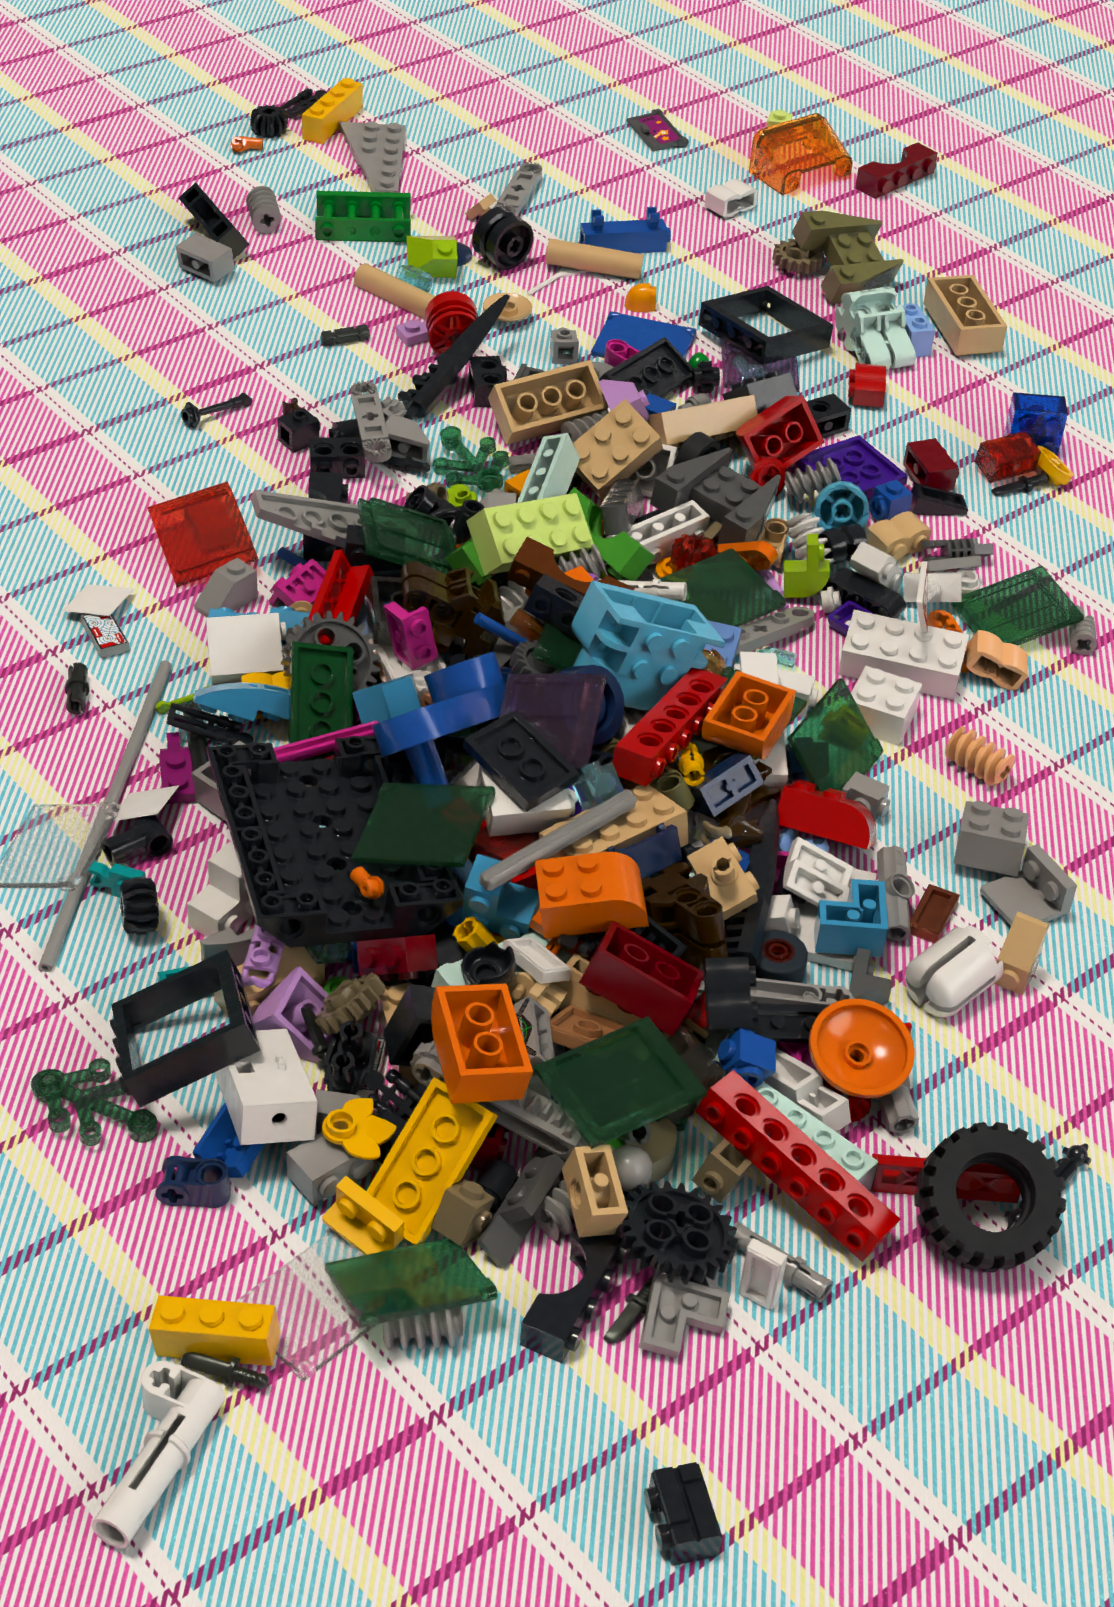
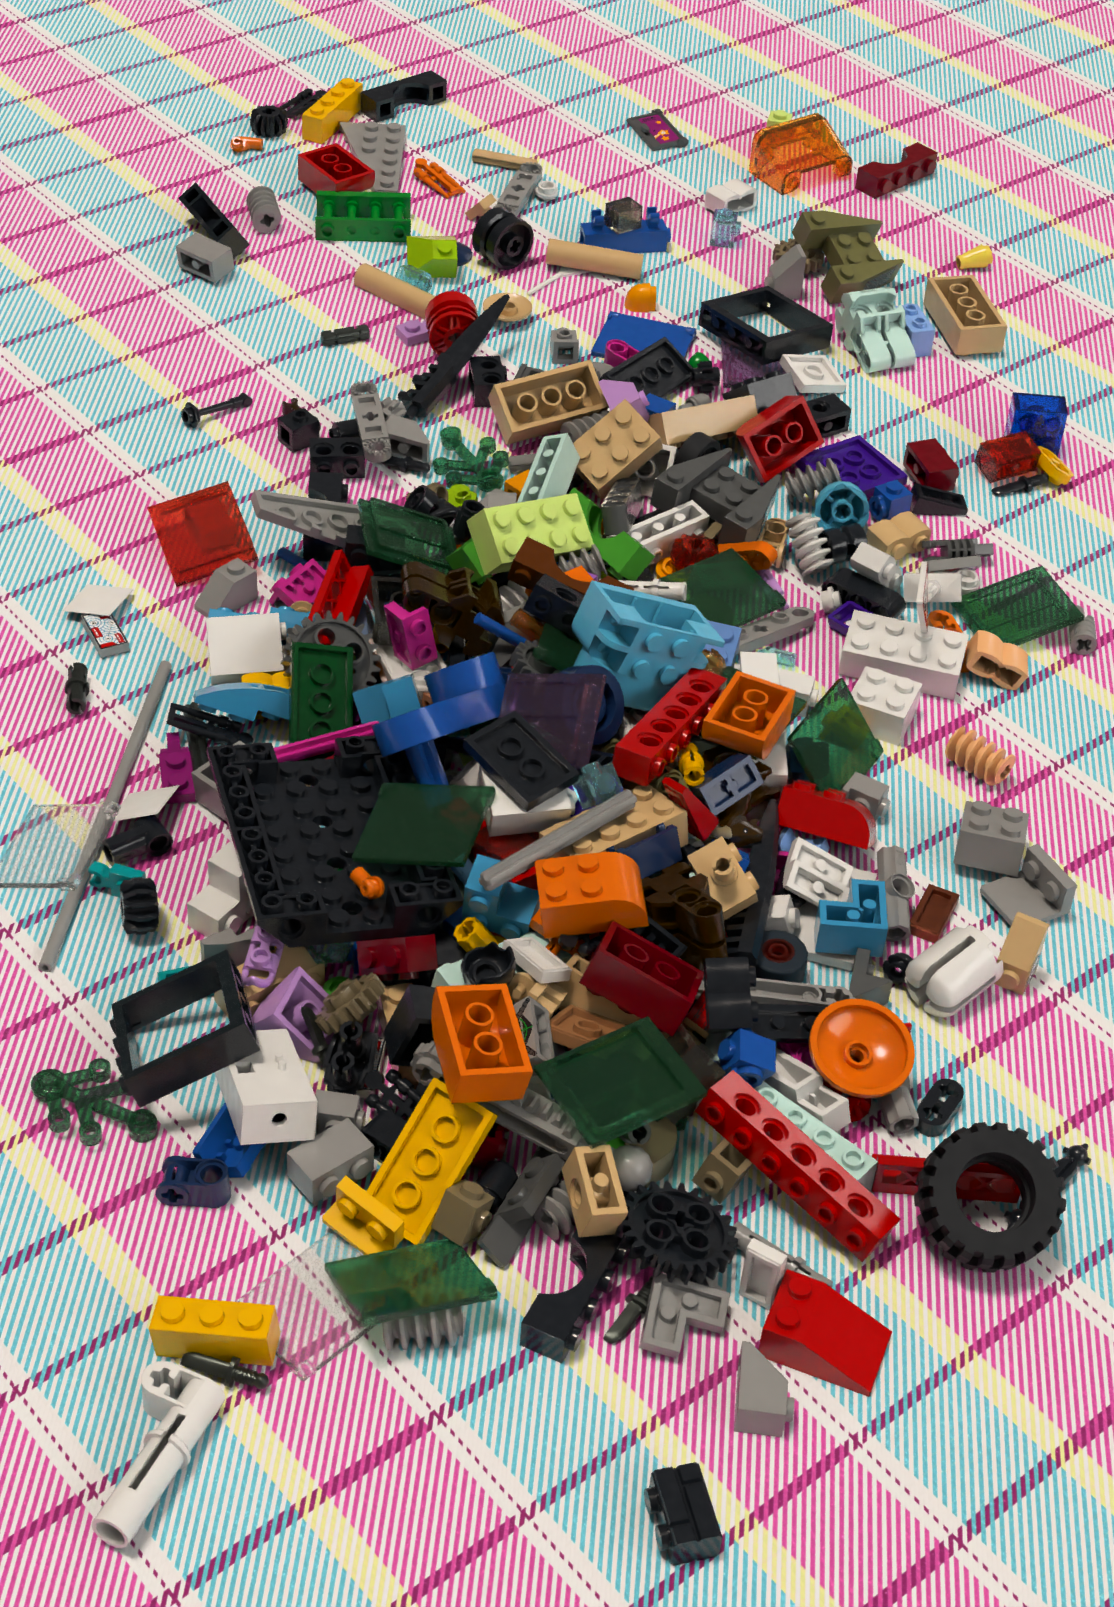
(162, 707): lime hinge -> none
(334, 170): none -> red brick
(361, 1130): yellow plate -> none
(422, 88): none -> black arch
(438, 174): none -> orange piece
(500, 159): none -> tan axle
(546, 190): none -> white plate
(623, 215): none -> clear smoke brick
(700, 819): none -> red slope
(725, 228): none -> clear light blue brick
(747, 370): clear light blue arm -> none
(760, 1395): none -> light grey slope
(771, 467): red gear -> none
(788, 273): none -> light grey slope
(806, 576): lime brick -> none
(813, 373): none -> white tile
(823, 1334): none -> red slope
(867, 385): red brick -> none
(894, 961): none -> black plate
(945, 1110): none -> black beam
(975, 258): none -> light yellow cone

